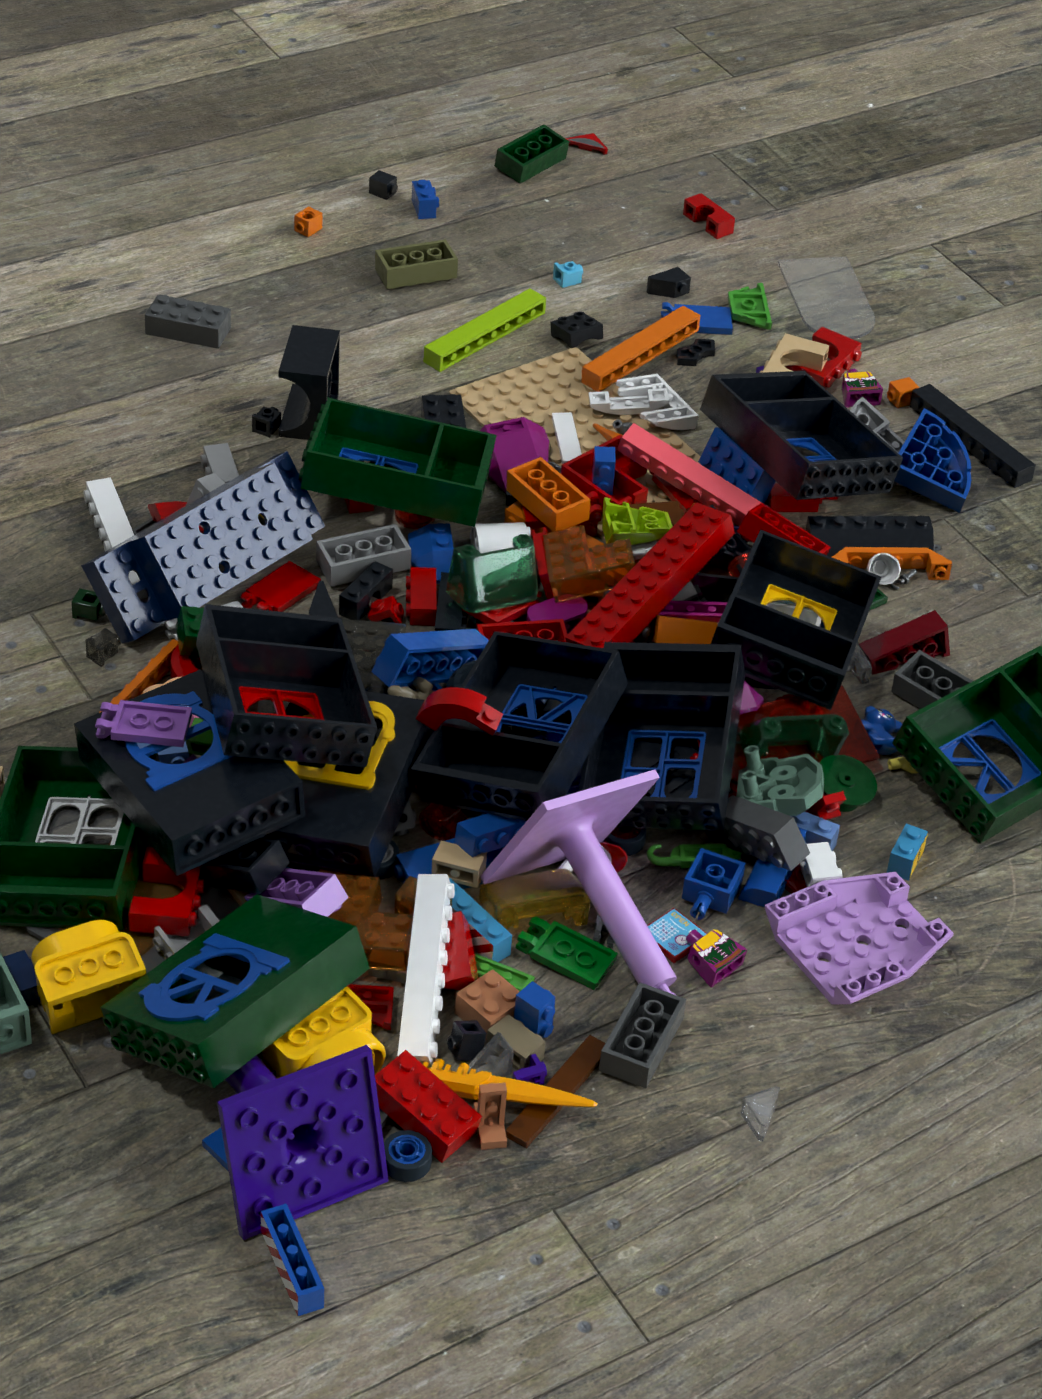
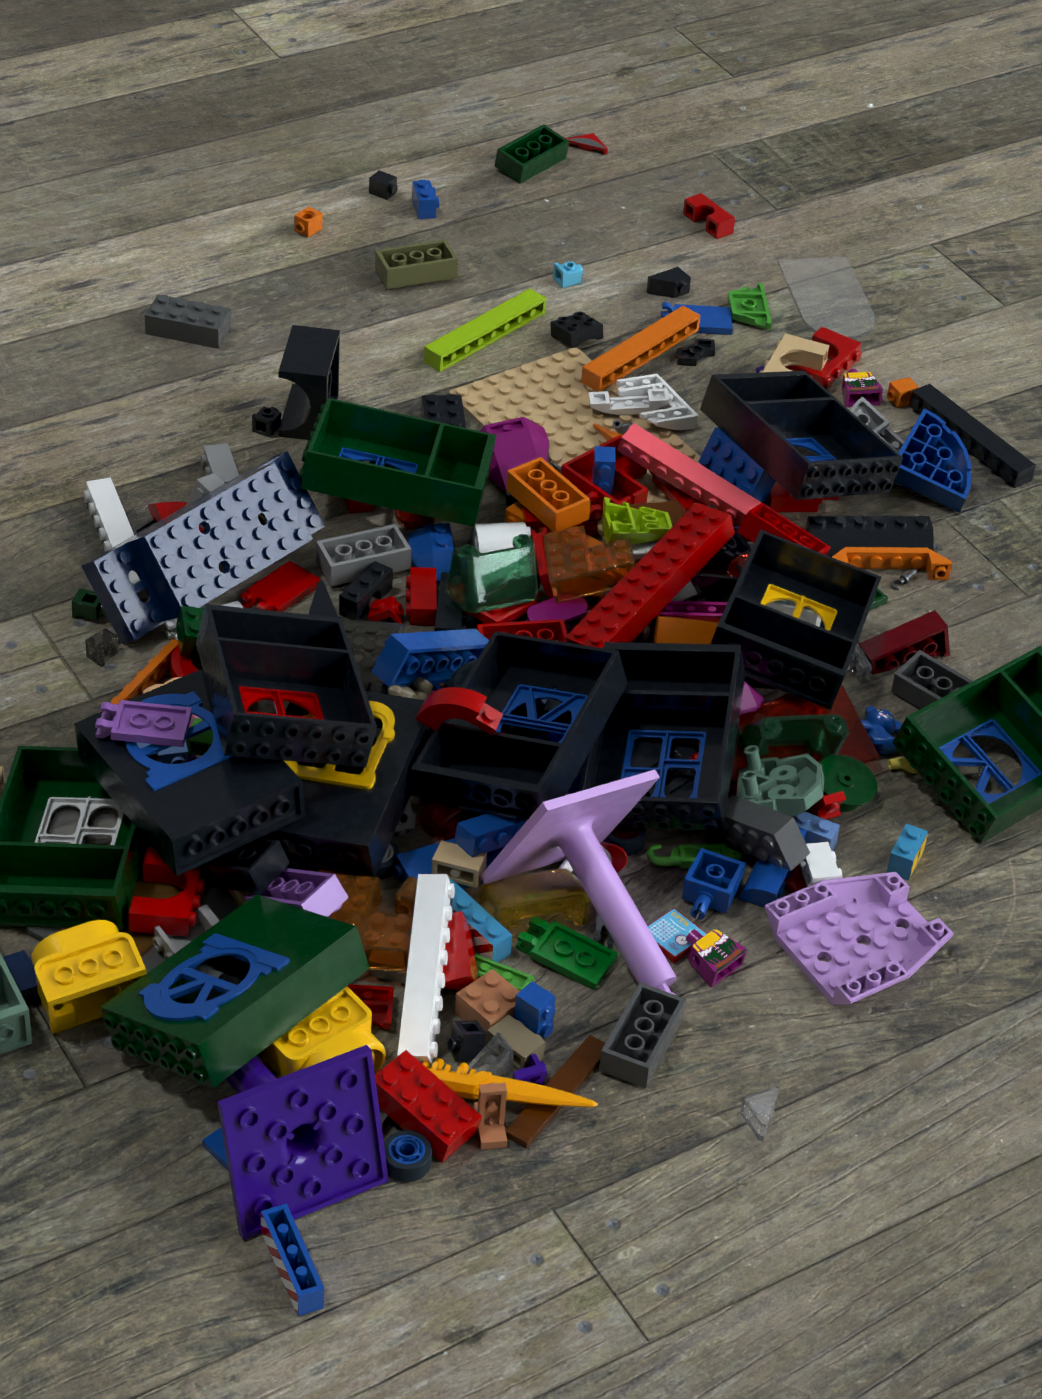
(566, 436): white tile -> none
(884, 566): white hair -> none

